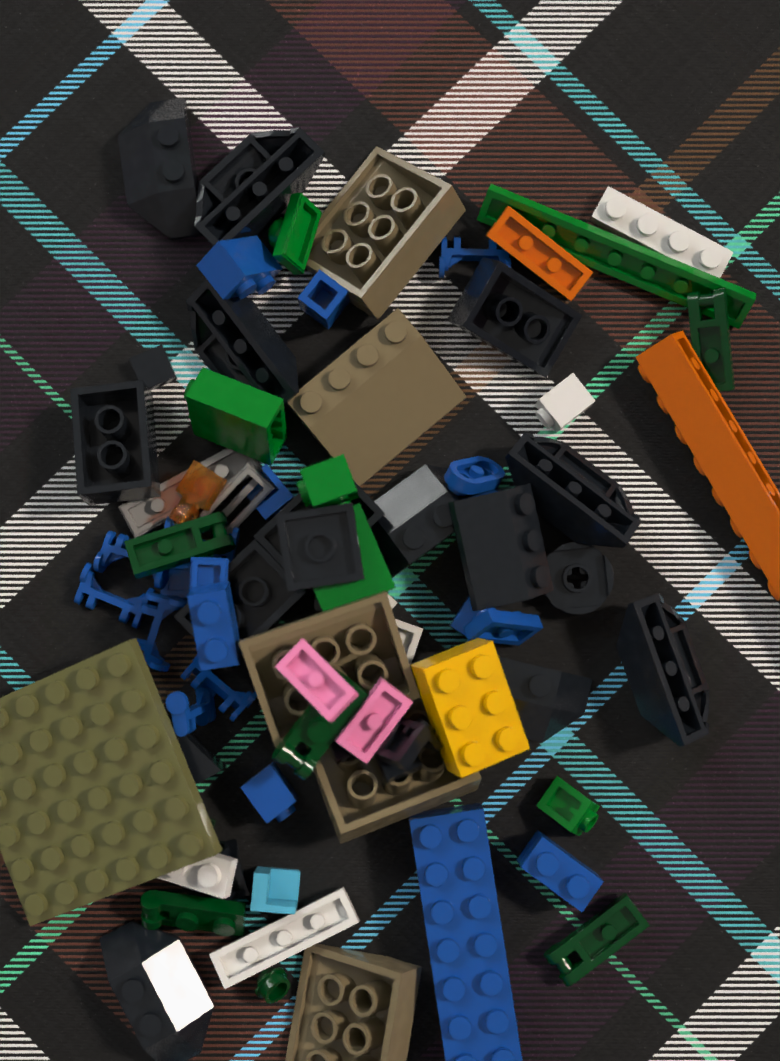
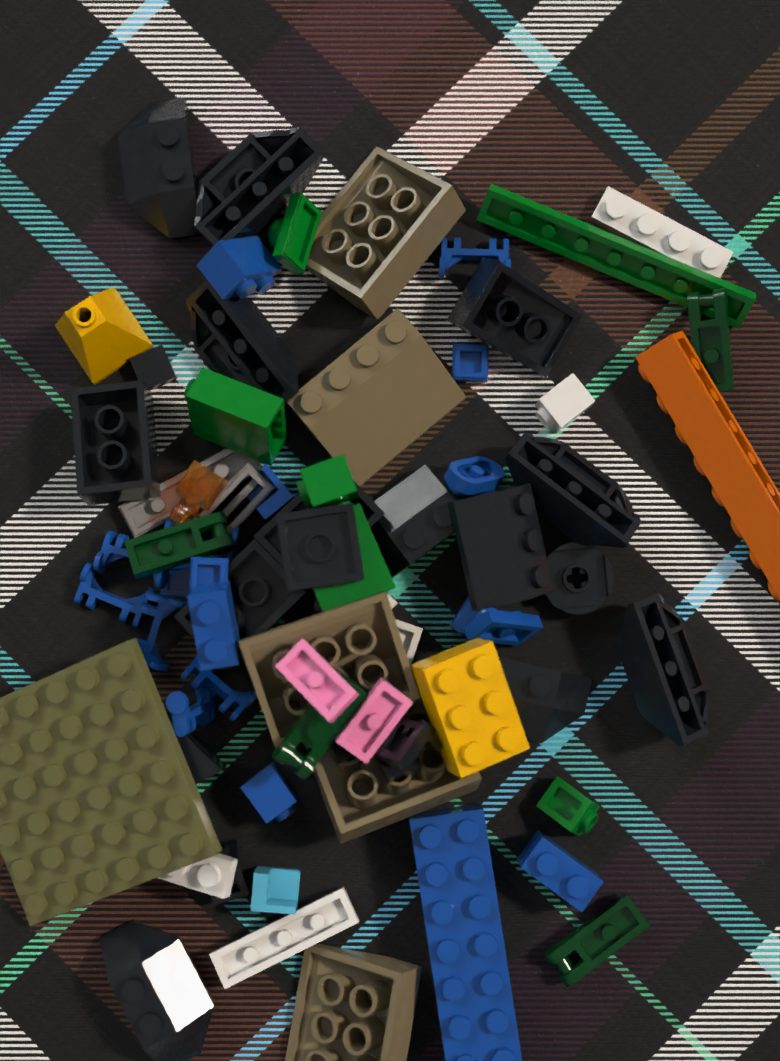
(102, 334): none -> yellow slope
(192, 913): dark green plate -> none
(272, 984): dark green plate -> none
(323, 299): blue brick -> none
(470, 362): none -> blue tile
(539, 253): orange plate -> none

